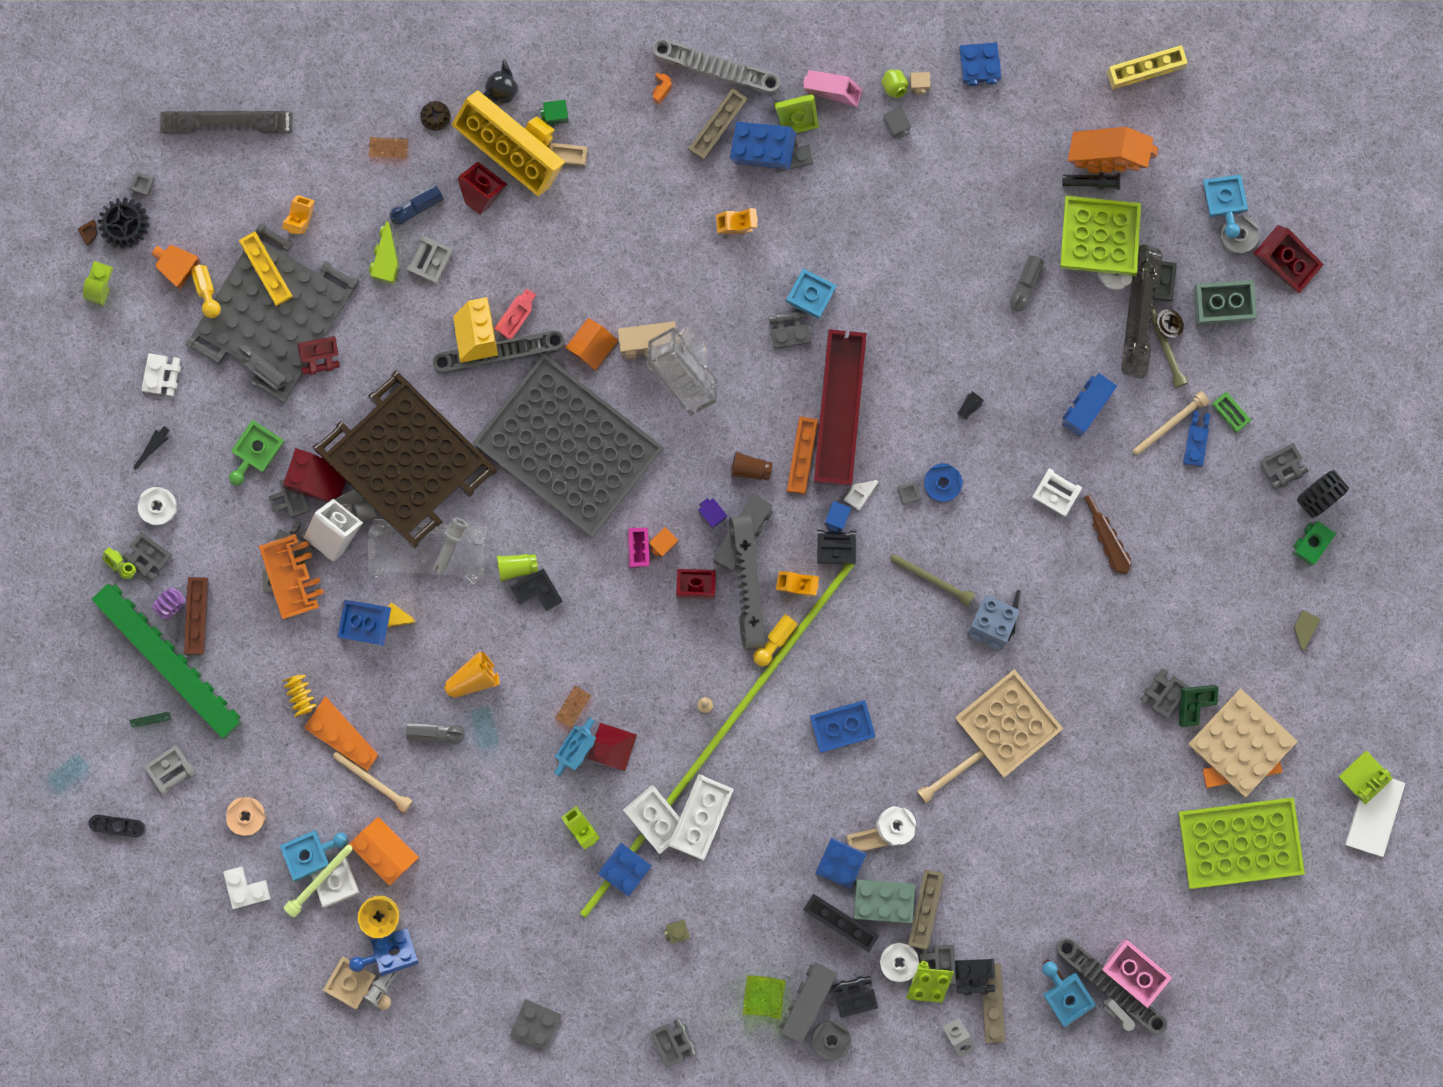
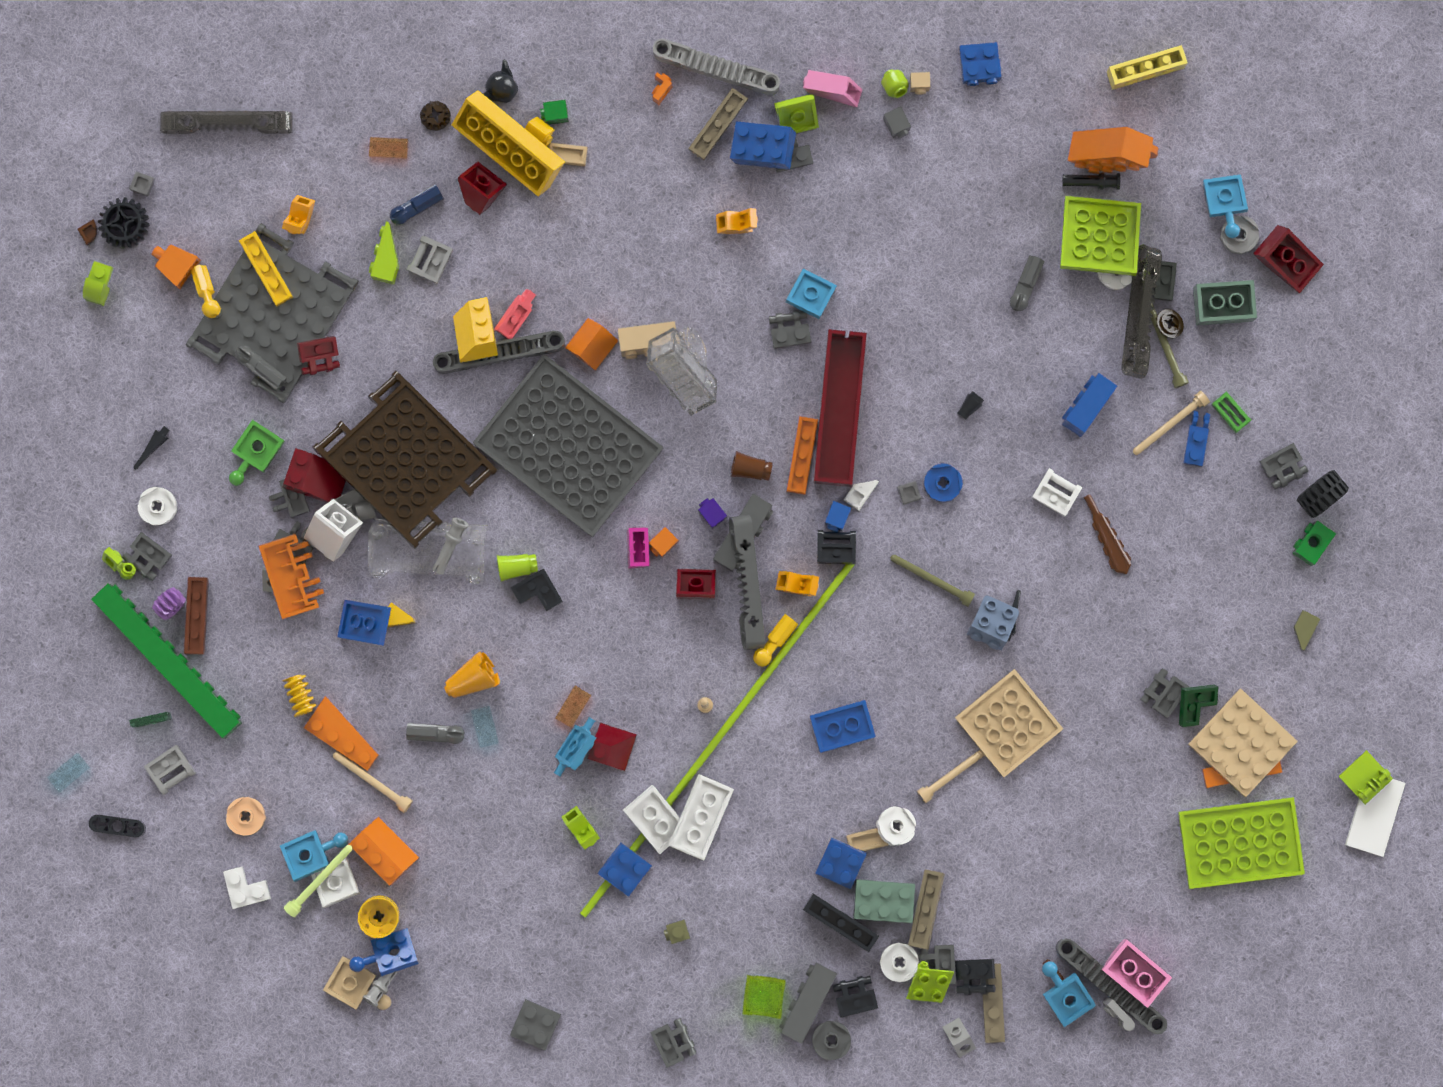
(155, 374): white plate -> none

